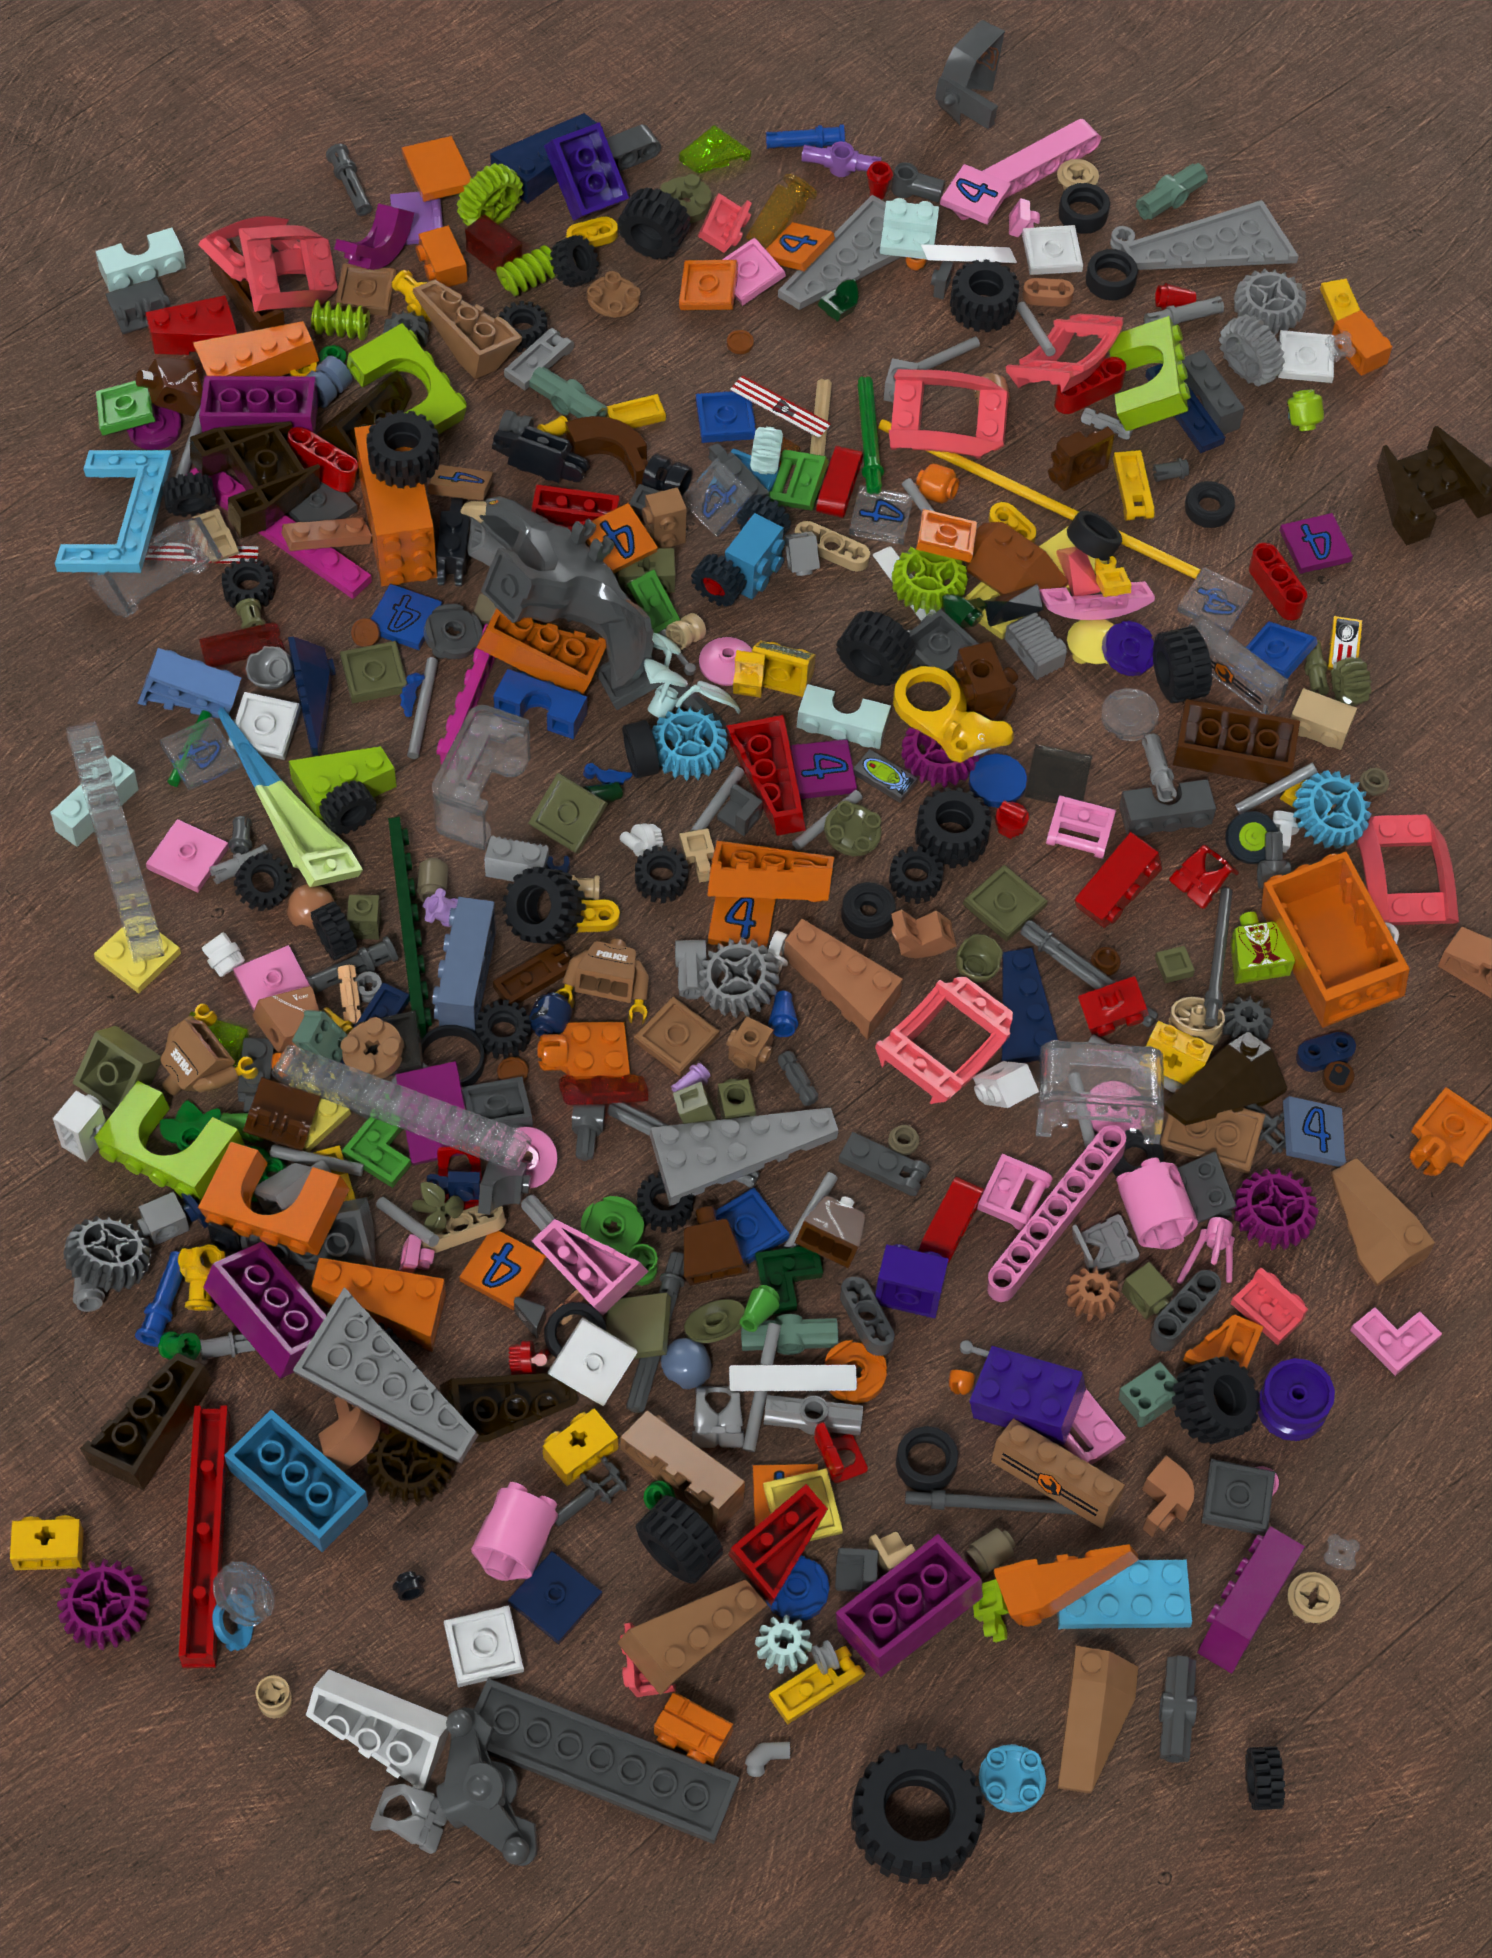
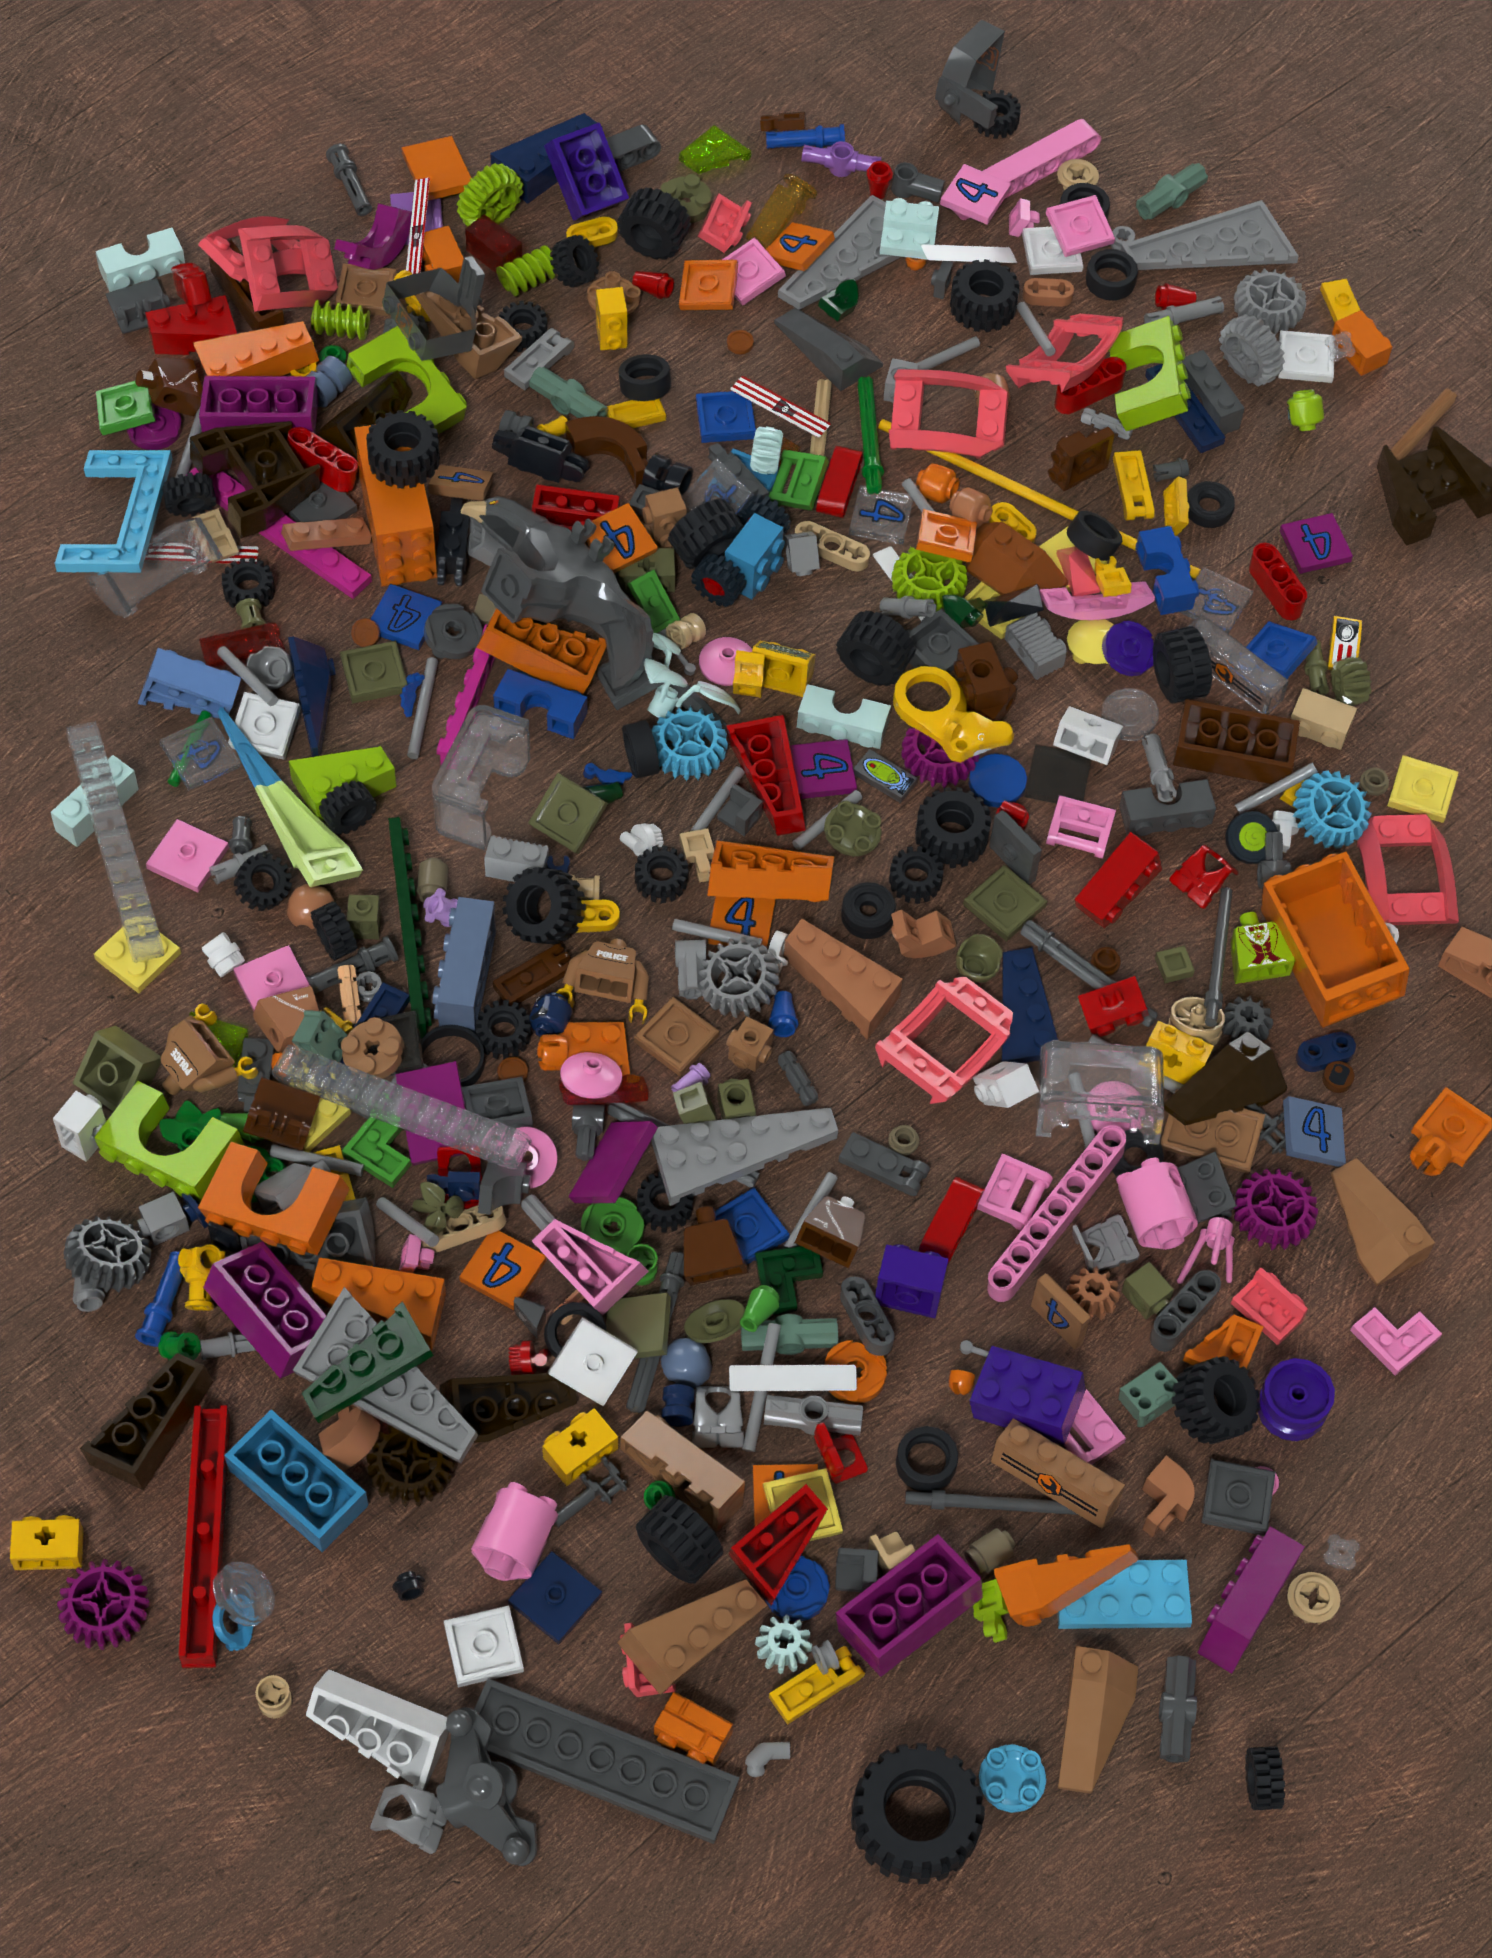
(191, 283): none -> red beam
(237, 666): none -> light grey bar
(380, 1358): none -> dark green wing
(417, 225): none -> sticker
(438, 281): none -> dark grey piece
(591, 1075): none -> bright pink dish
(611, 318): none -> yellow brick
(613, 1162): none -> magenta tile
(644, 366): none -> black tyre
(654, 283): none -> red cone
(678, 1405): none -> dark blue wheel
(705, 531): none -> black tyre
(711, 932): none -> light grey bar
(783, 121): none -> reddish brown plate
(831, 351): none -> dark grey wedge
(907, 607): none -> light grey pin
(971, 506): none -> nougat head
(1006, 123): none -> black tyre
(1015, 847): none -> dark grey plate
(1060, 1311): none -> medium nougat tile
(1080, 225): none -> bright pink plate
(1088, 735): none -> white brick
(1162, 551): none -> blue arch
(1176, 505): none -> yellow plate
(1423, 424): none -> medium nougat axle
(1423, 788): none -> light yellow tile

